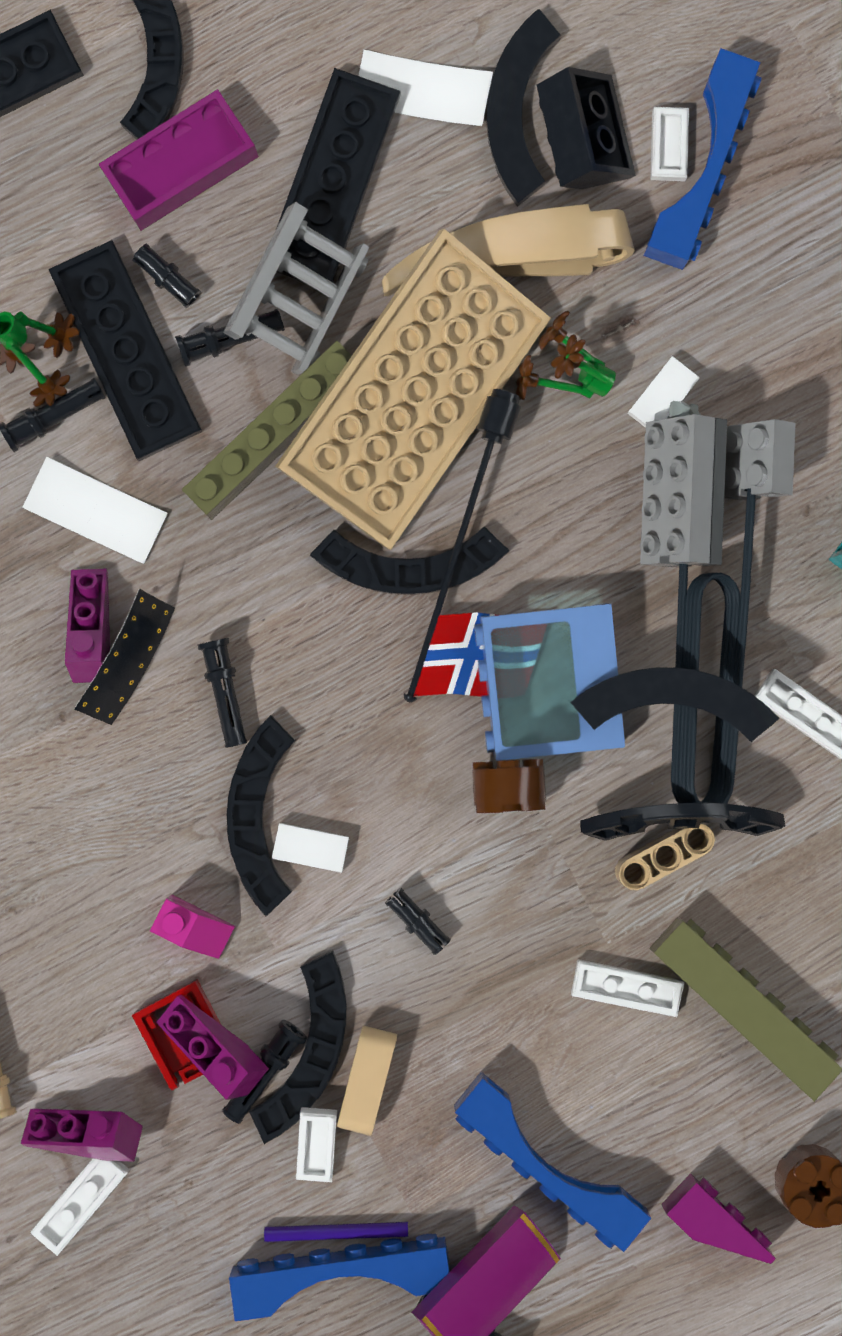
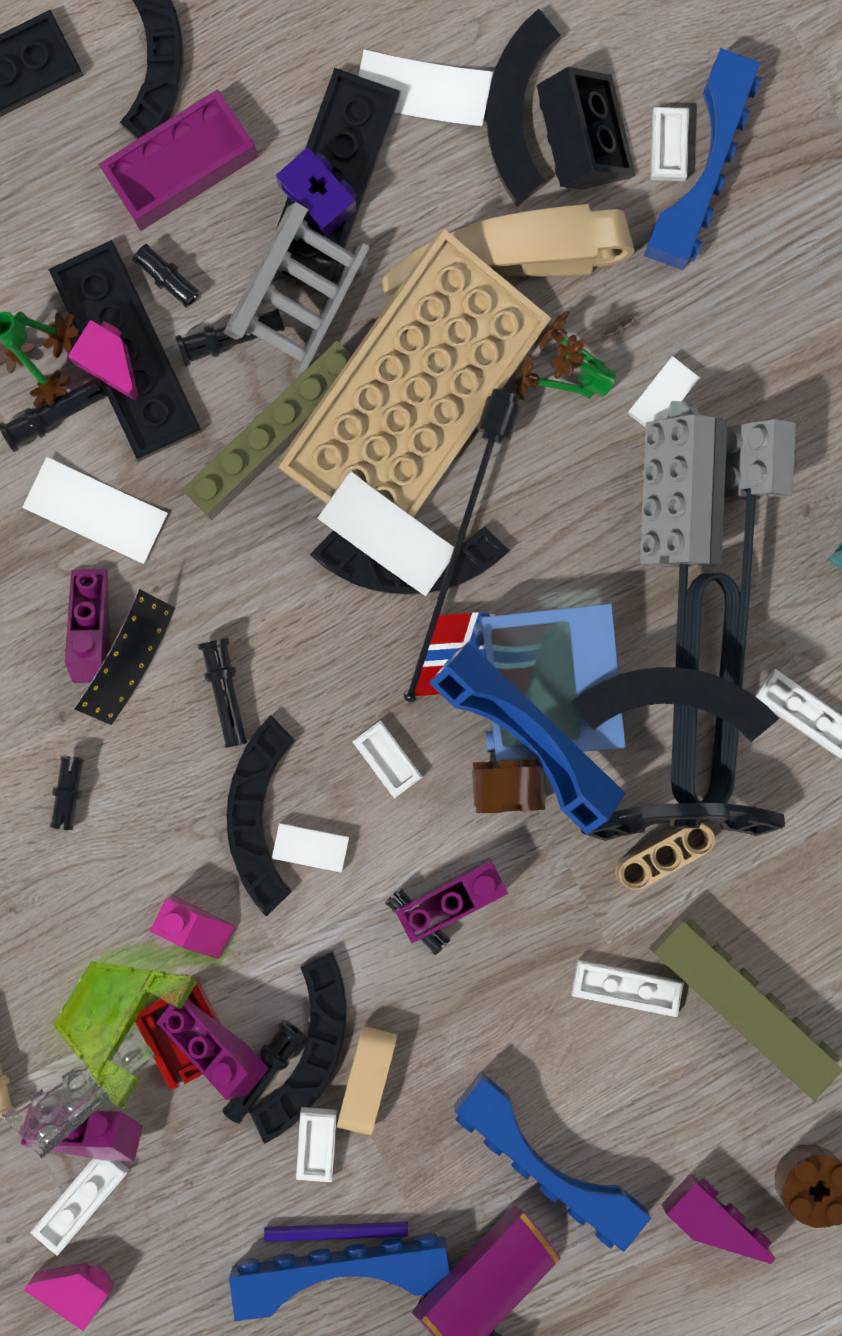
(66, 793): none -> black pin
(66, 1106): none -> clear wing
(72, 1291): none -> dark pink slope
(103, 1013): none -> clear neon green wing
(105, 357): none -> dark pink slope
(313, 170): none -> dark purple brick
(387, 533): none -> white sticker
(387, 759): none -> white tile
(451, 900): none -> magenta slope
(580, 785): none -> blue arch

